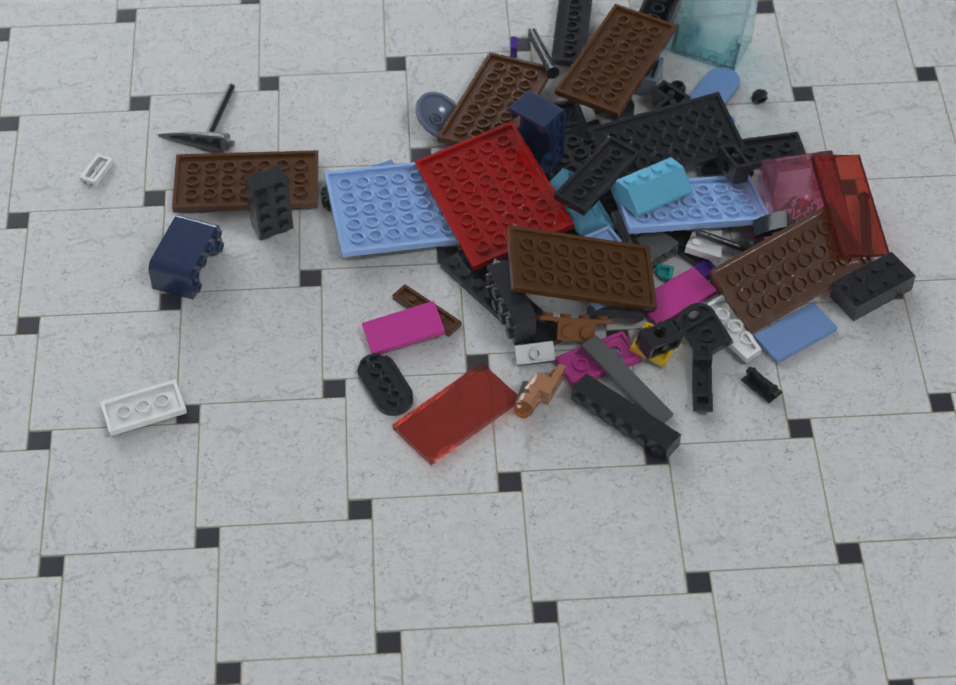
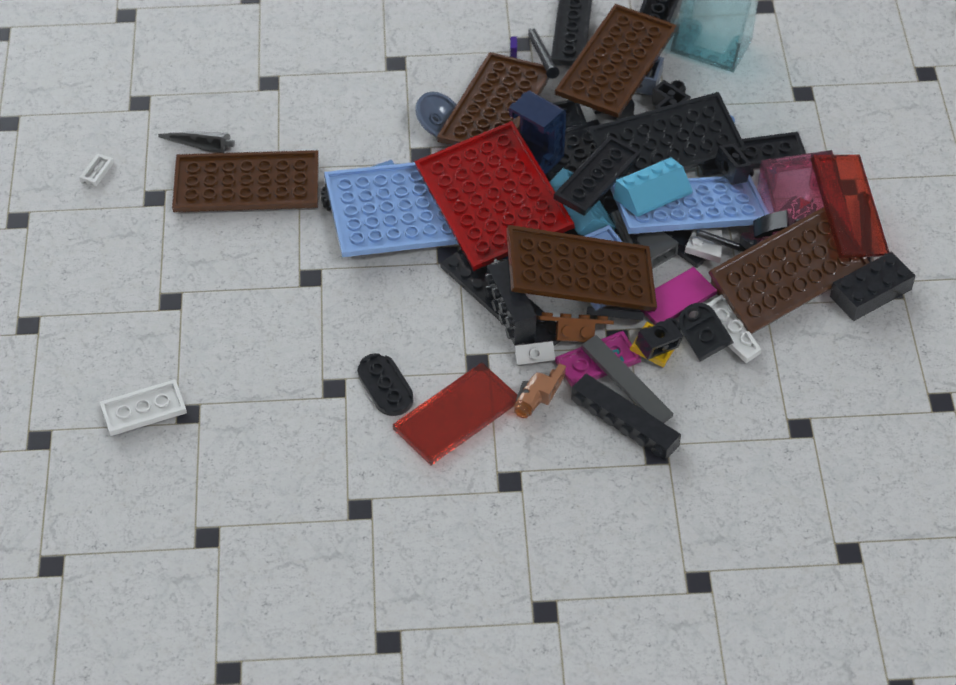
(182, 255): dark blue windscreen -> none
(221, 108): black bar -> none
(269, 202): black brick -> none
(403, 328): dark pink tile -> none
(410, 298): reddish brown tile -> none
(664, 272): teal tile -> none
(702, 377): black slope -> none
(704, 267): dark purple tile -> none
(718, 80): medium blue tile -> none
(759, 96): black plate -> none
(761, 385): black hinge -> none
(795, 333): medium blue tile -> none

